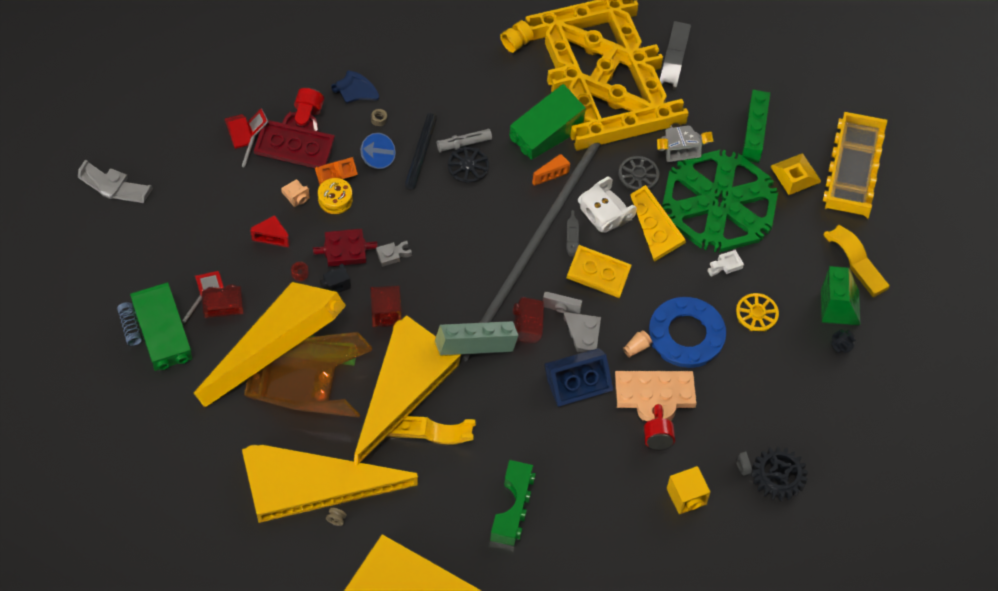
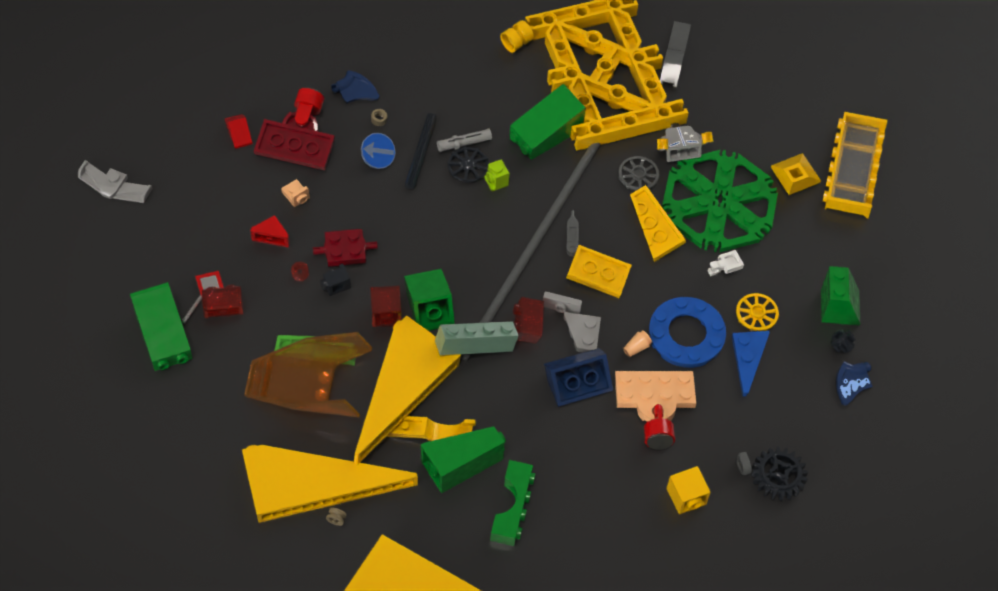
(131, 335): sand blue piece -> none
(255, 124): light grey piece -> none
(286, 323): yellow slope -> none
(335, 196): yellow head -> none
(340, 169): orange slope -> none
(391, 254): light grey plate -> none
(429, 299): none -> green slope
(461, 456): none -> green slope
(497, 175): none -> lime brick
(555, 168): orange slope -> none
(604, 207): white piece -> none
(748, 352): none -> blue wing
(756, 125): green arch -> none
(852, 380): none -> dark blue arm
(859, 263): yellow piece -> none

